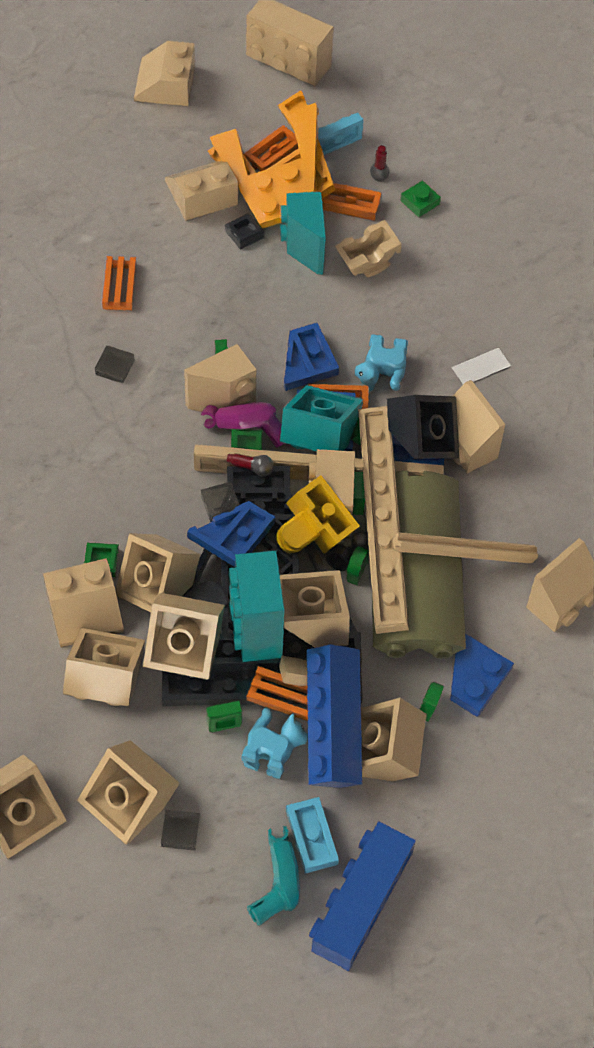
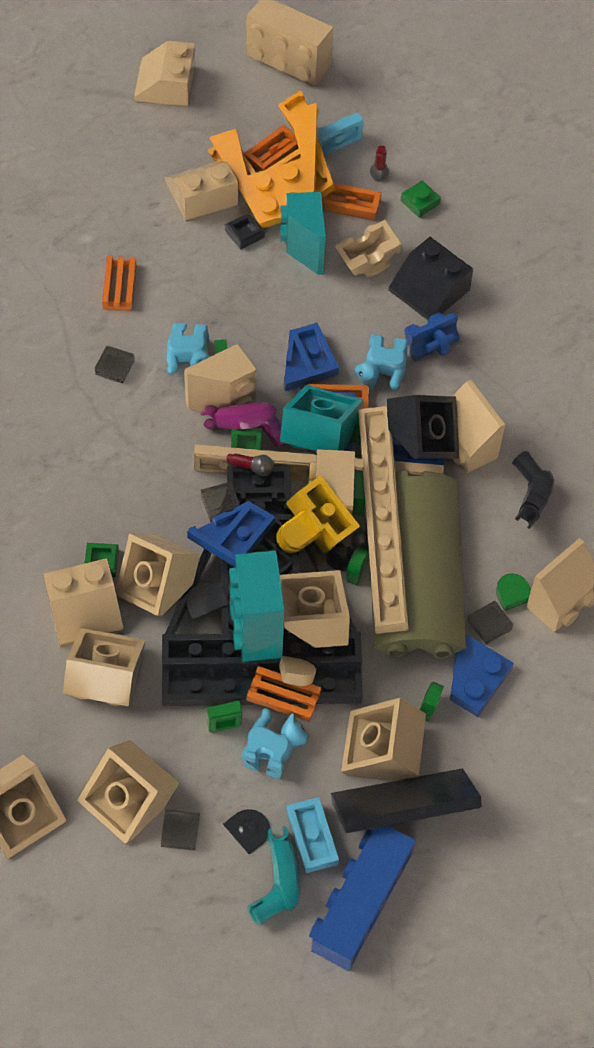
(183, 635): tan slope -> none
(186, 347): none -> medium azure animal
(248, 828): none -> black piece
(334, 716): blue brick -> none
(405, 800): none -> black tile
(431, 279): none -> black slope
(432, 337): none -> blue hips
(464, 548): tan axle -> none
(481, 366): white sticker -> none
(490, 622): none -> clear smoke tile
(512, 591): none -> green tile
(538, 490): none -> black arm

